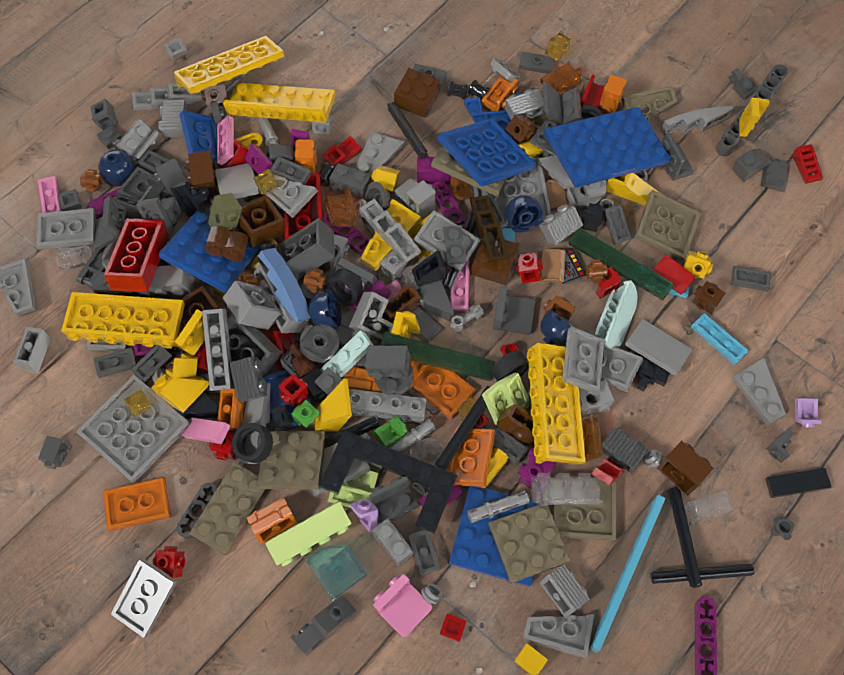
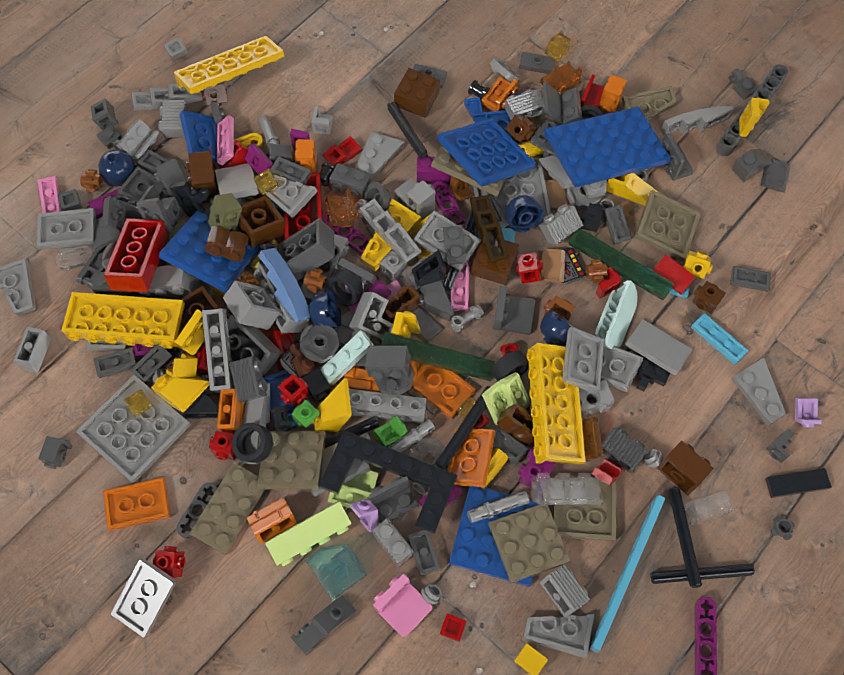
(206, 430): bright pink tile -> none
(280, 102): yellow bracket -> none
(328, 380): dark grey plate -> none
(386, 177): yellow brick -> none
(453, 90): black bush -> none
(807, 153): red slope -> none

